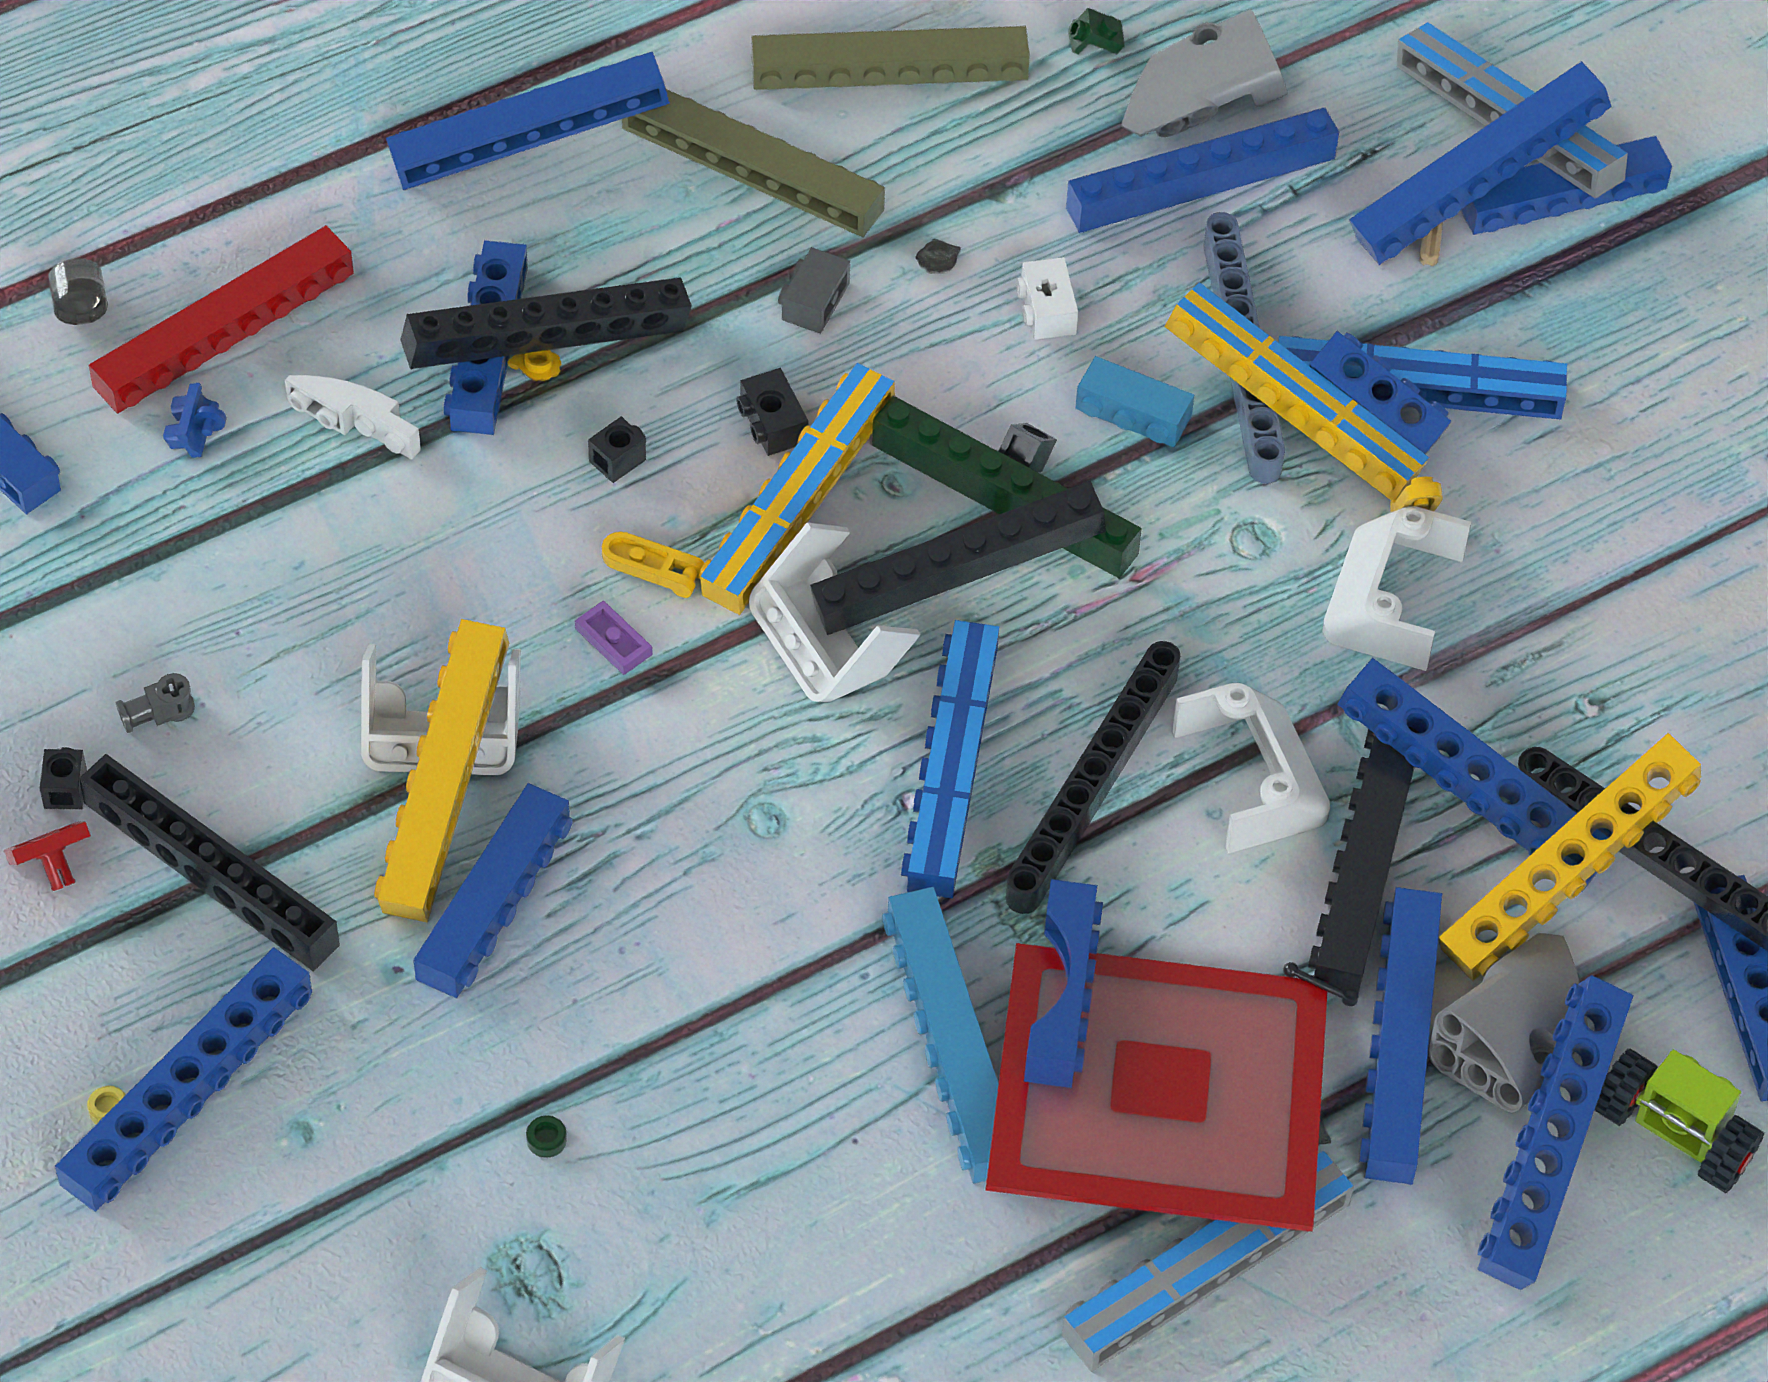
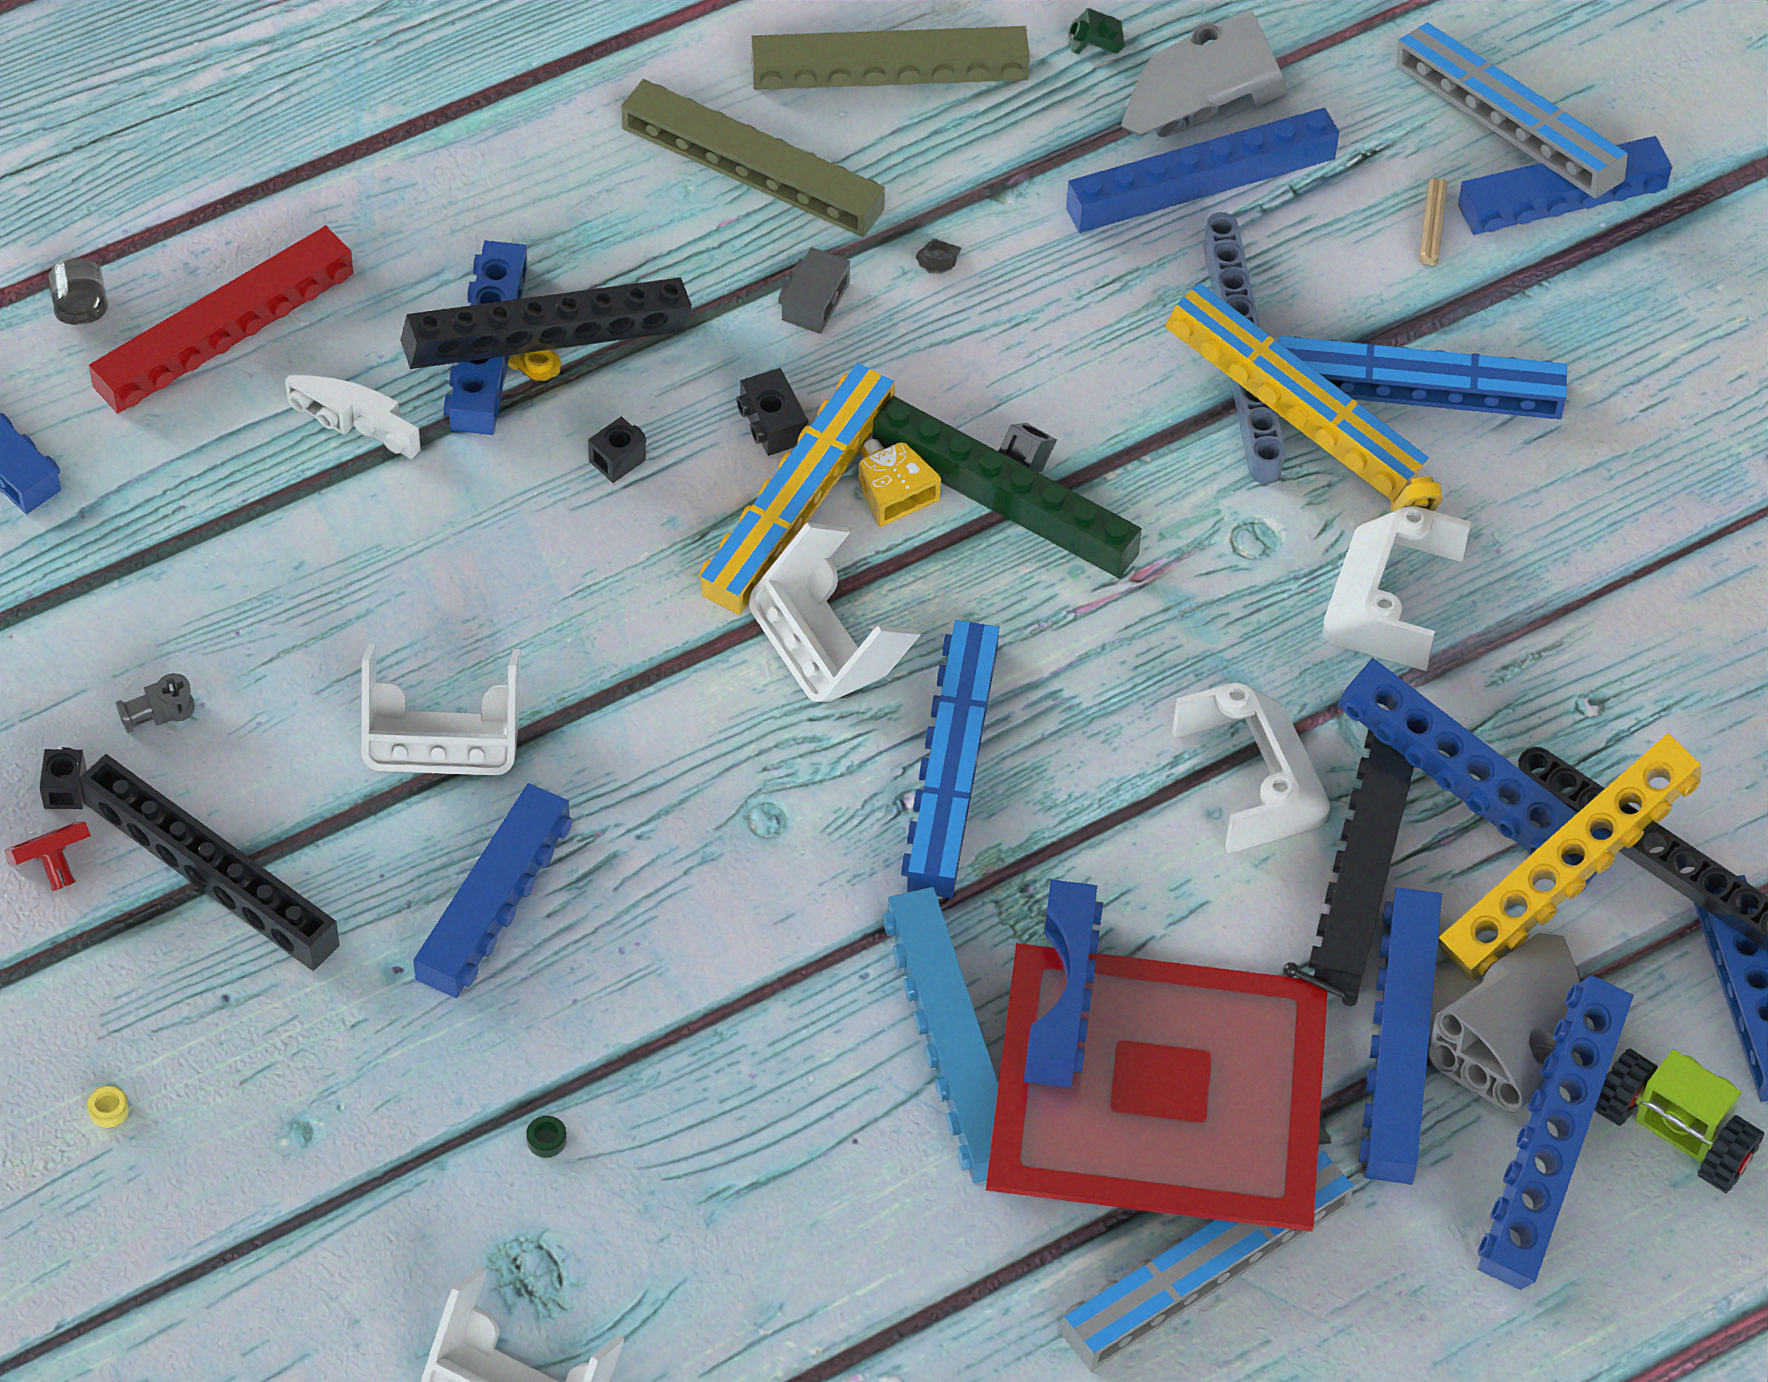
(162, 1085): blue brick -> none
(197, 421): blue hips -> none
(442, 771): yellow brick -> none
(528, 120): blue brick -> none
(613, 637): medium lavender plate -> none
(651, 562): yellow plate -> none
(896, 481): none -> yellow torso
(958, 558): black brick -> none
(1048, 298): white brick -> none
(1088, 789): black beam -> none
(1134, 401): dark azure brick -> none
(1404, 393): blue brick -> none
(1480, 163): blue brick -> none

